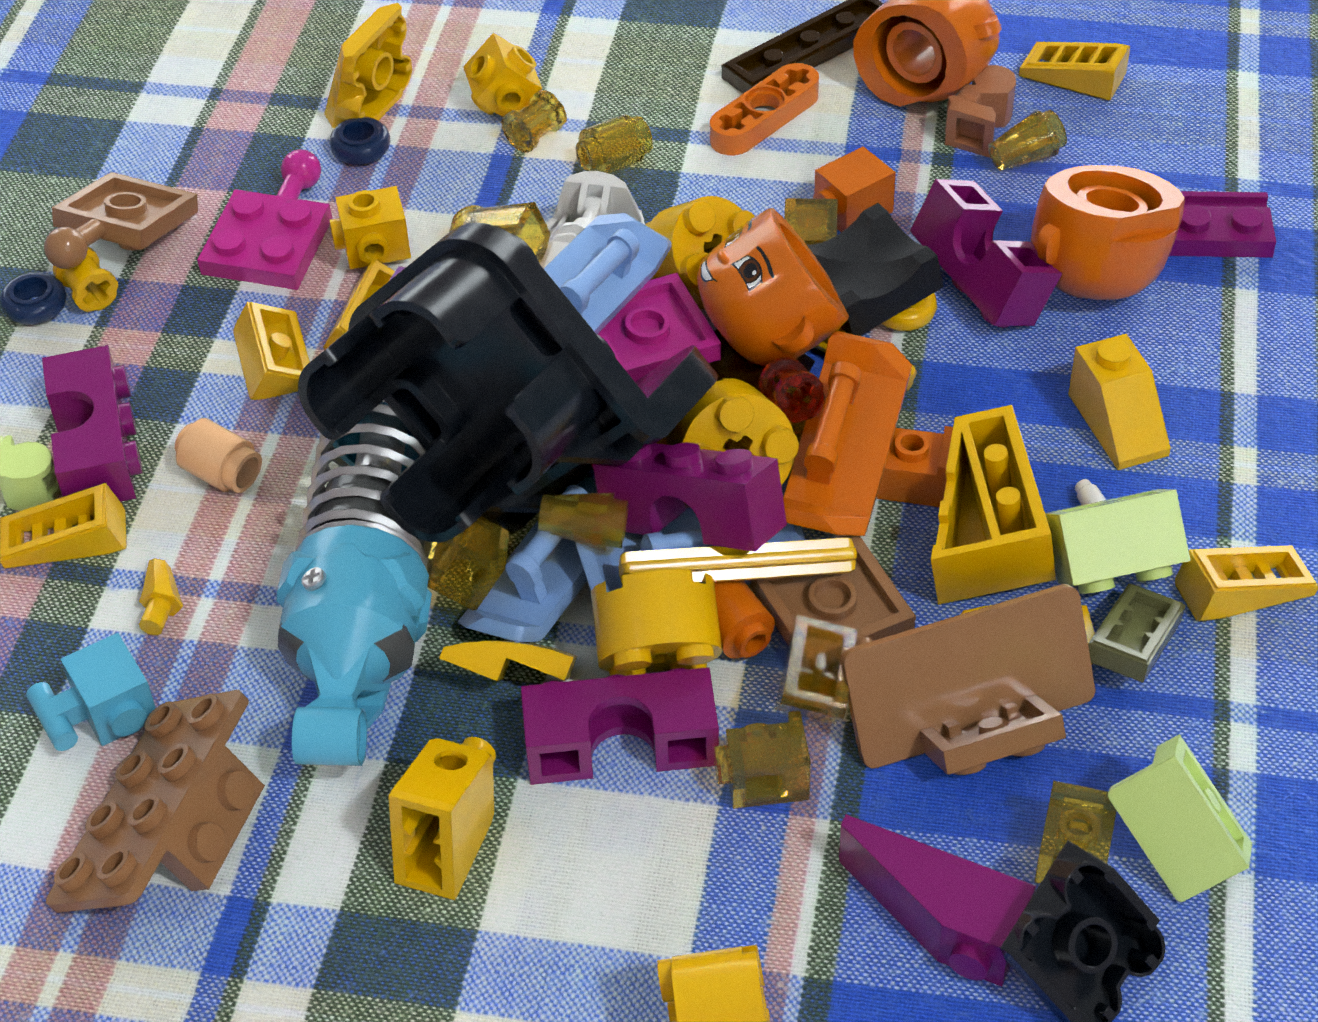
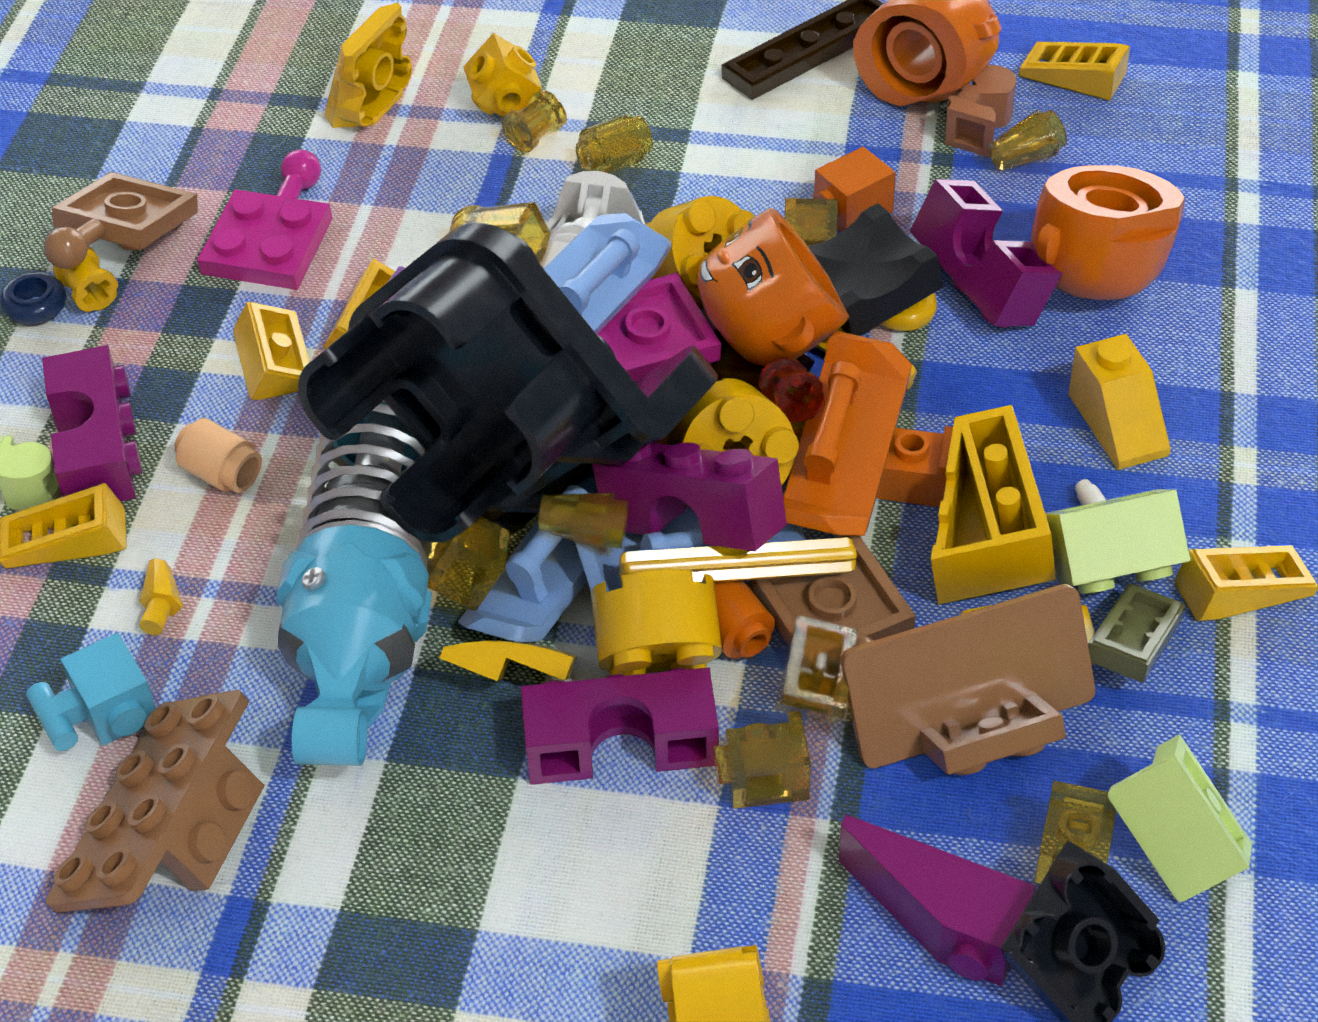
(359, 140): dark blue piece -> none
(371, 227): yellow brick -> none
(447, 791): yellow torso -> none
(741, 127): orange beam -> none
(1225, 225): magenta plate -> none

